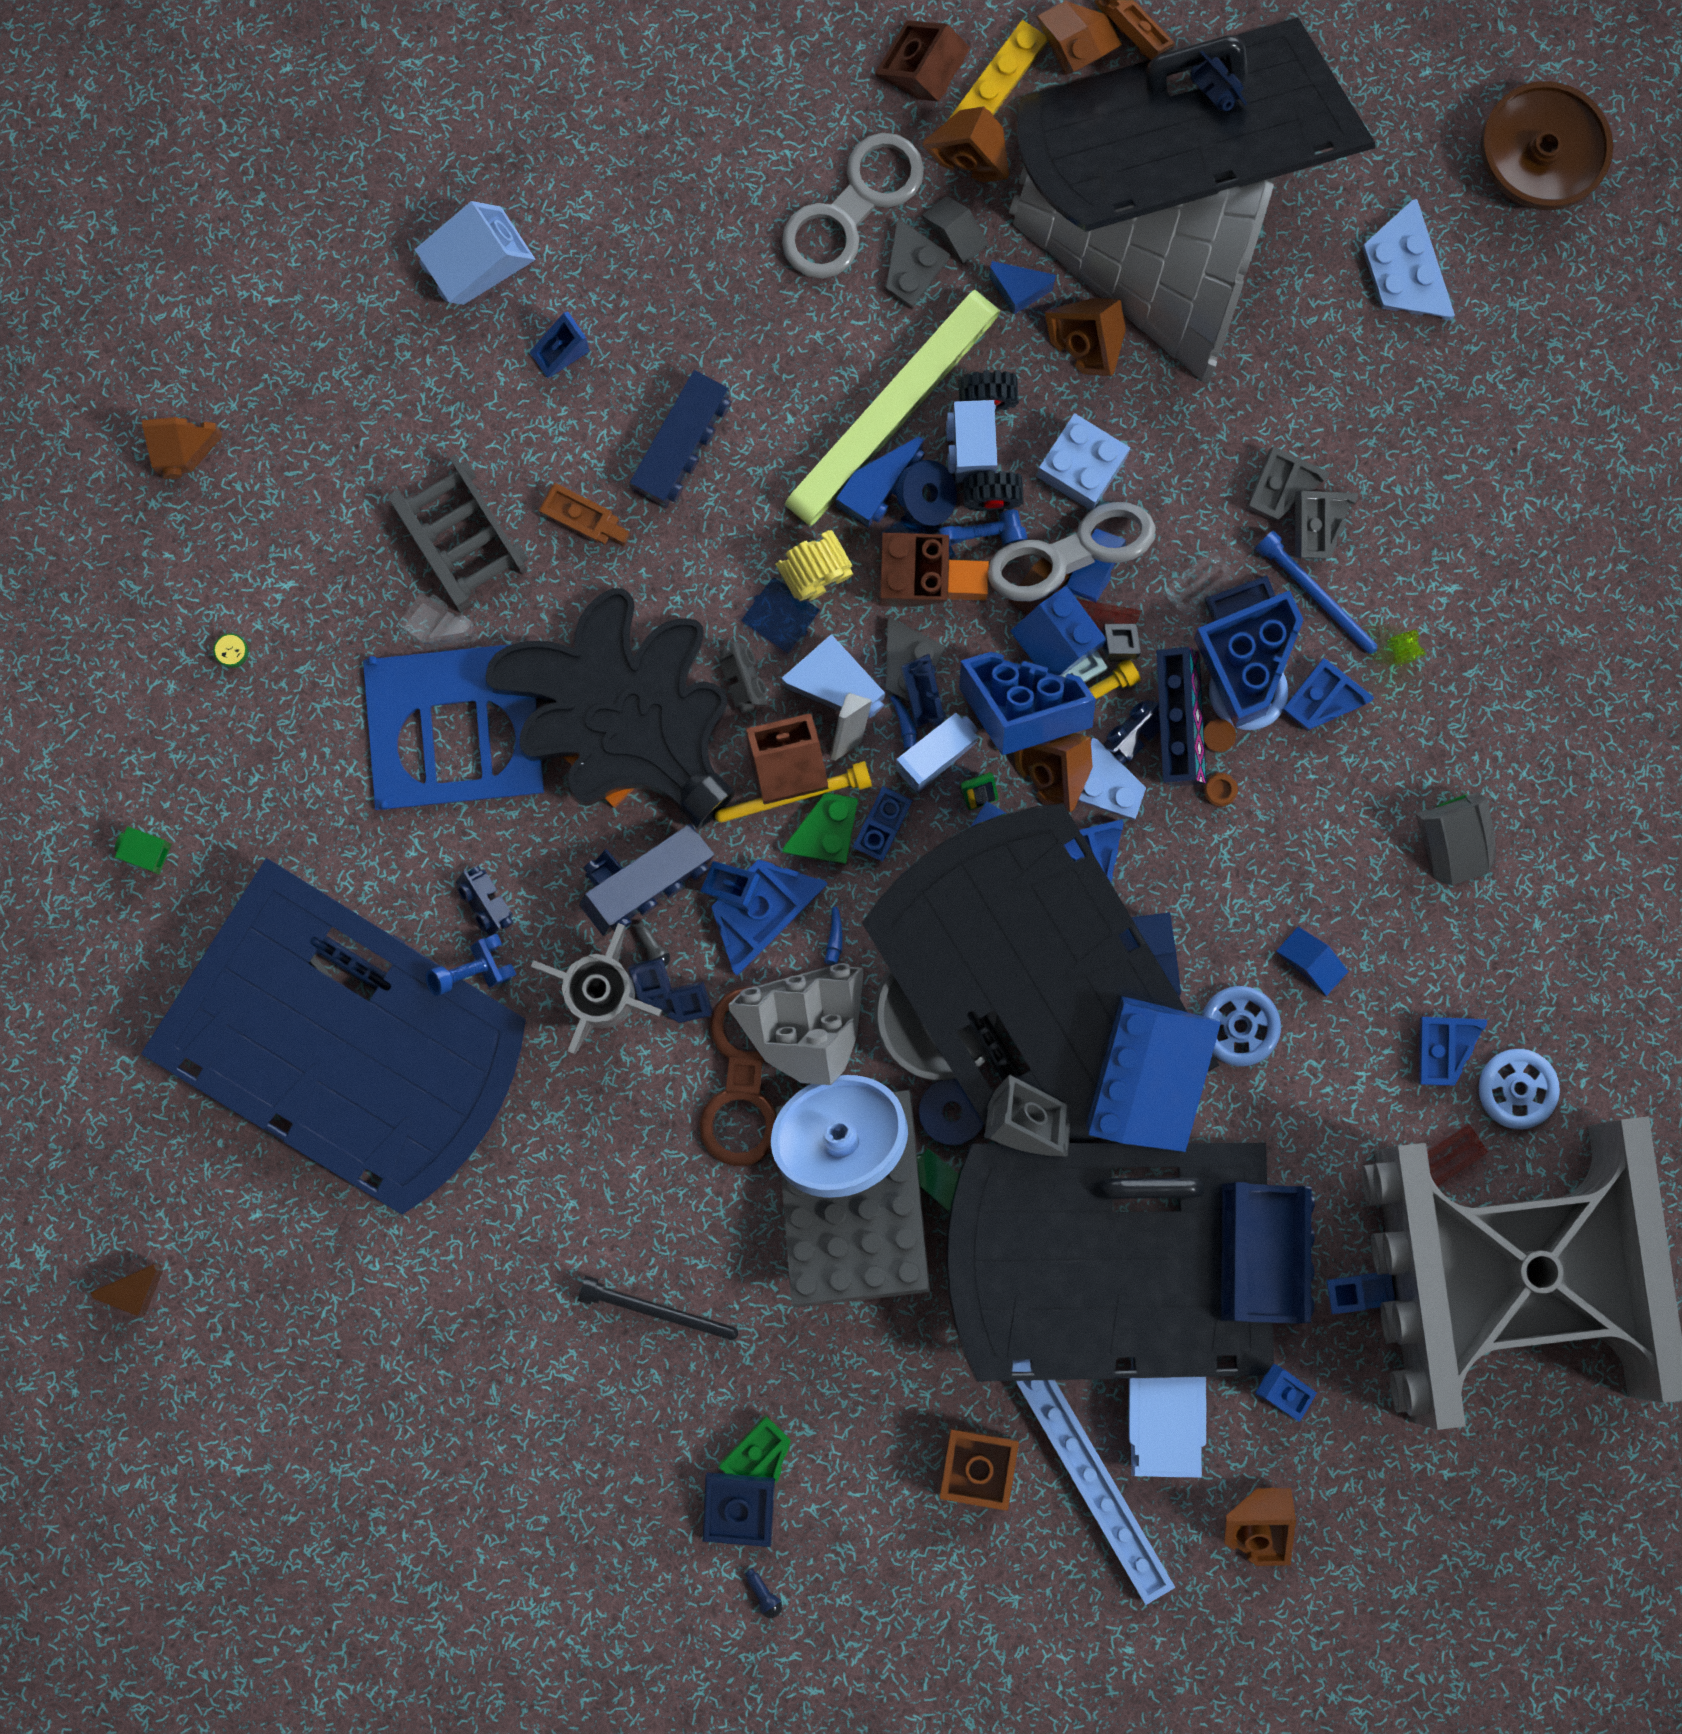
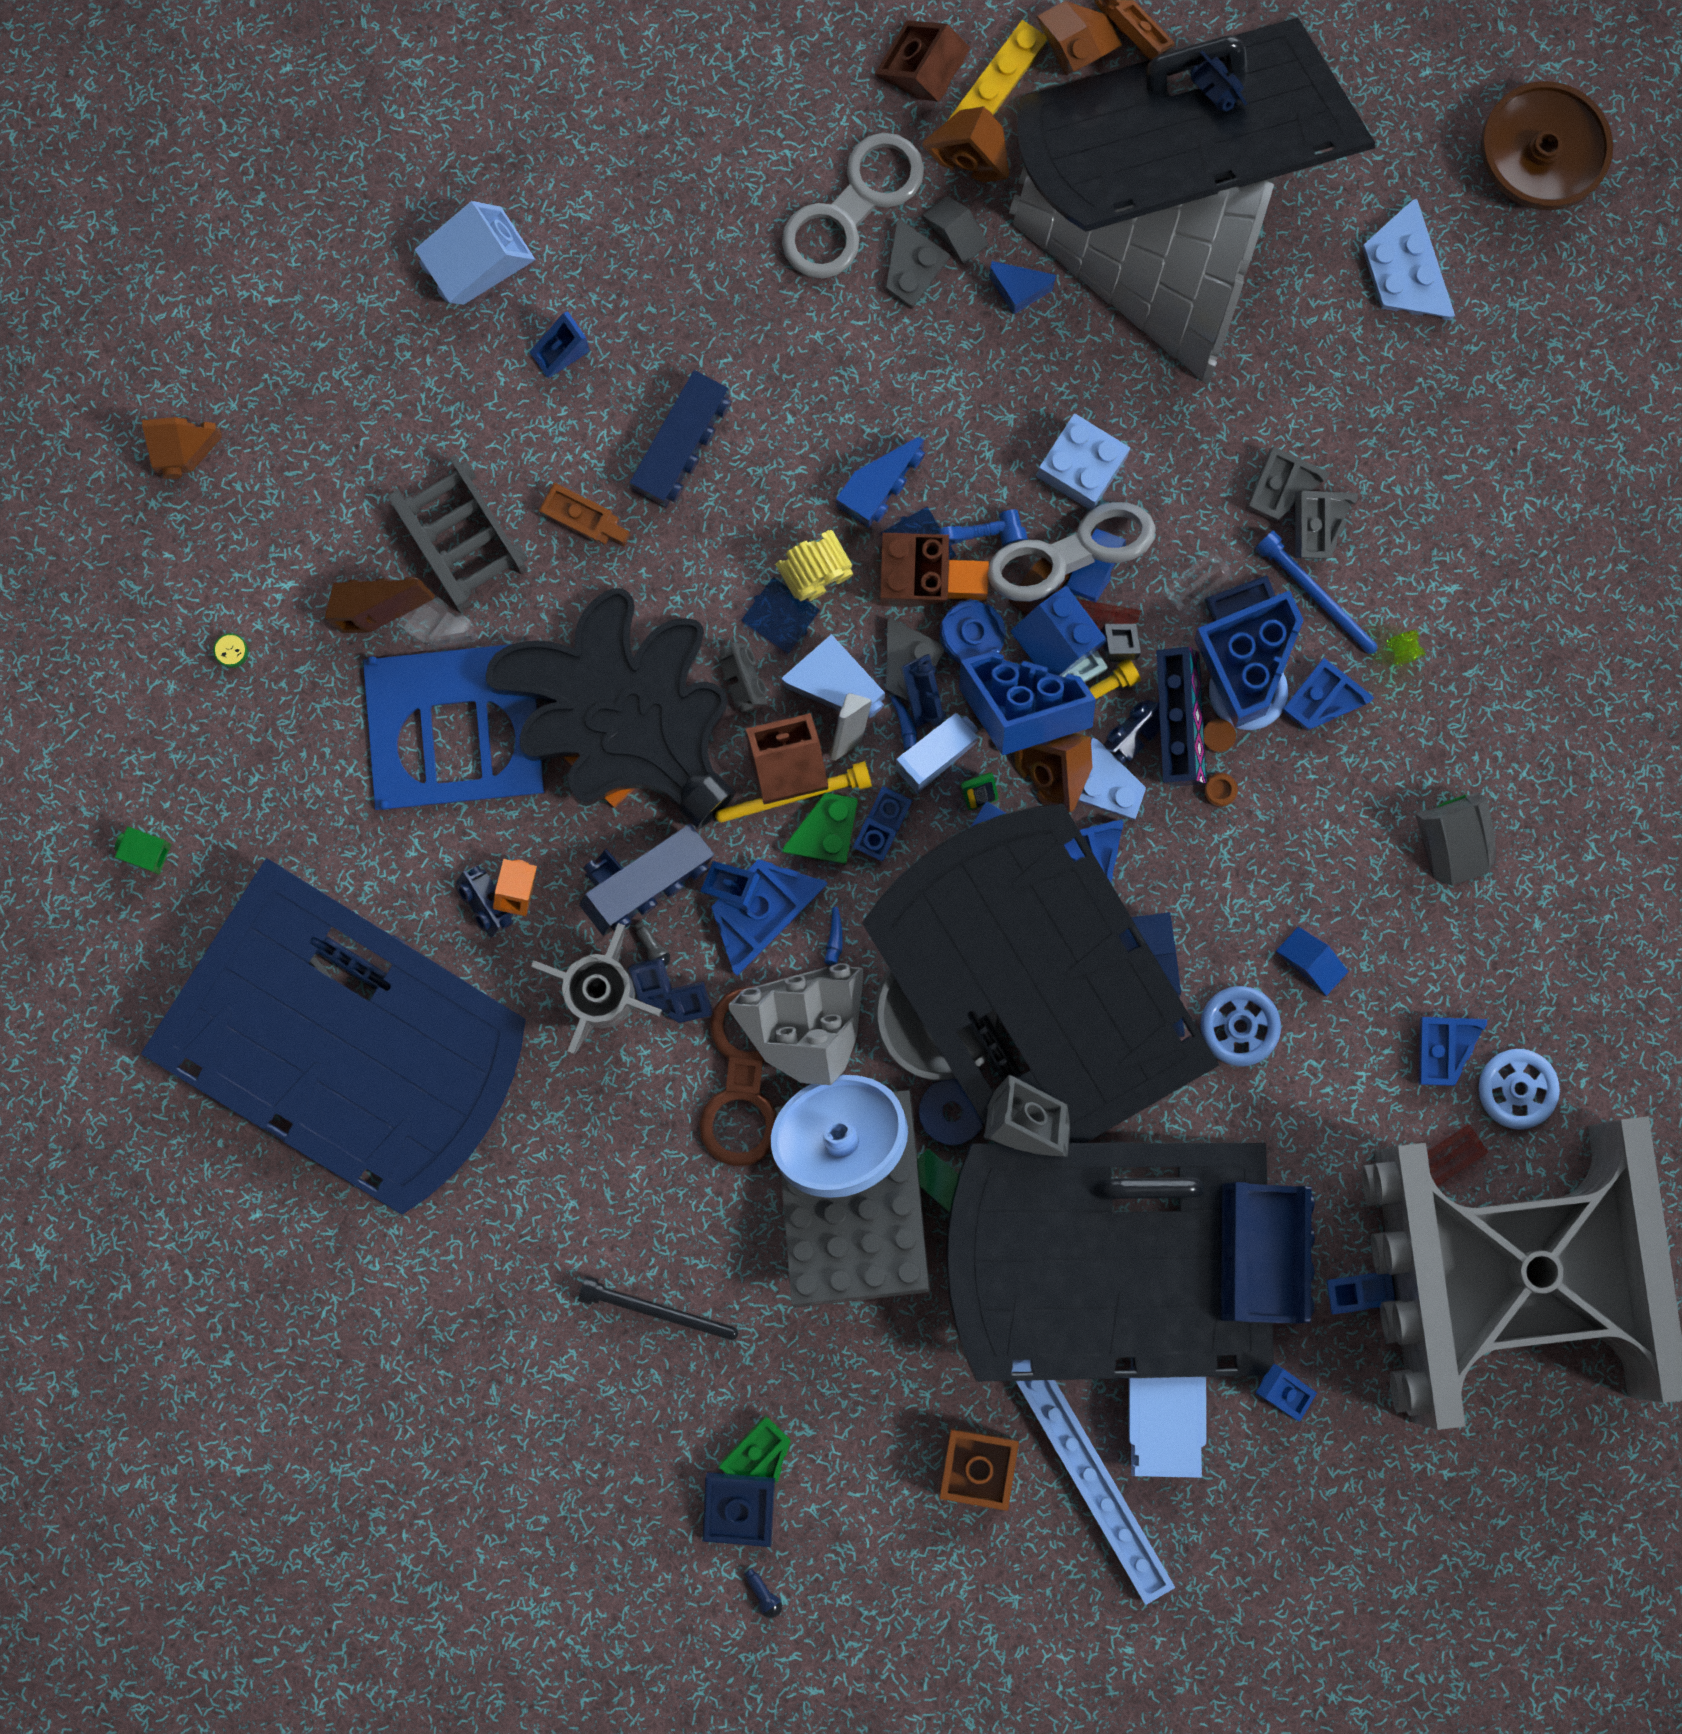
(131, 1292): reddish brown slope -> none
(371, 604): none -> reddish brown slope
(440, 979): blue bar -> none
(514, 887): none -> orange brick
(892, 407): yellowish green beam -> none
(942, 491): dark blue tile -> none
(971, 630): none -> blue tile
(974, 441): brick -> none
(1089, 332): dark orange slope -> none
(1152, 1075): blue slope -> none
(1263, 1527): dark orange slope -> none

